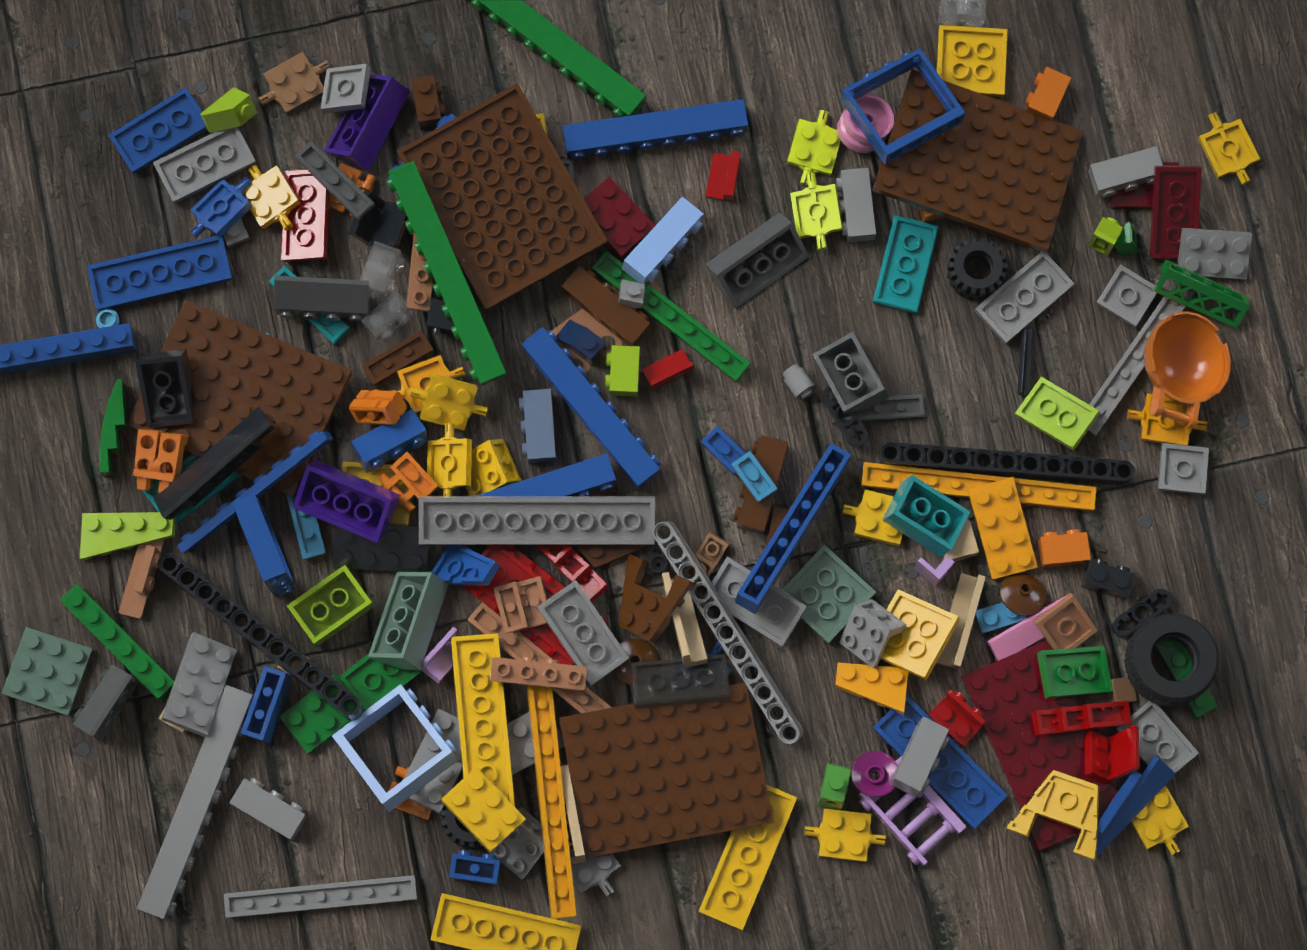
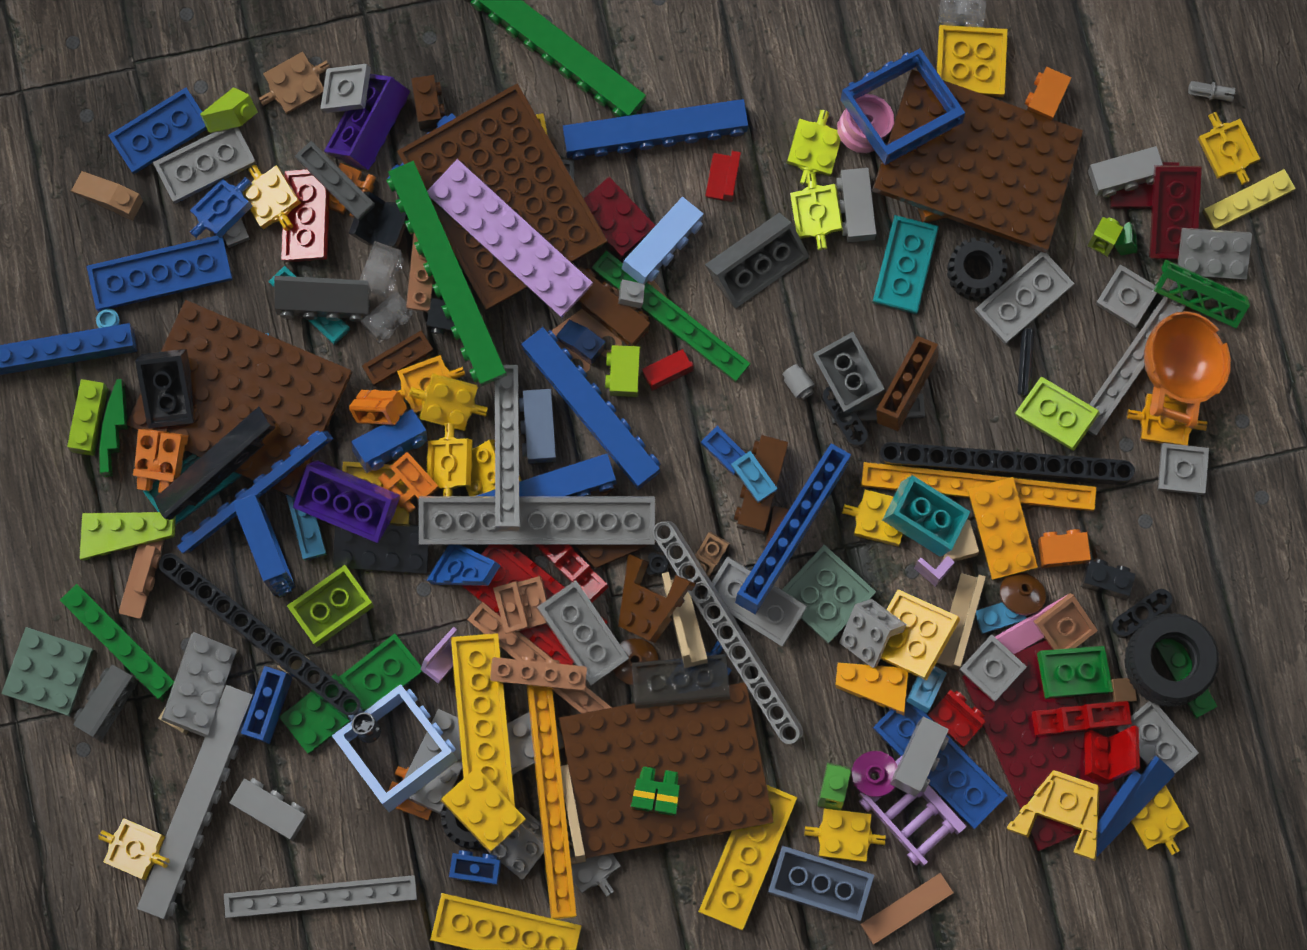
(87, 417): none -> lime brick
(108, 195): none -> medium nougat slope
(134, 849): none -> plate
(366, 727): none -> black wheel
(408, 620): sand green slope -> none
(507, 451): none -> light grey plate
(509, 238): none -> lavender plate
(646, 788): none -> green hips
(820, 884): none -> sand blue brick
(906, 908): none -> nougat tile
(907, 383): none -> reddish brown brick
(925, 691): none -> dark azure plate
(992, 668): none -> light grey plate
(1211, 91): none -> light grey axle
(1249, 199): none -> light yellow plate

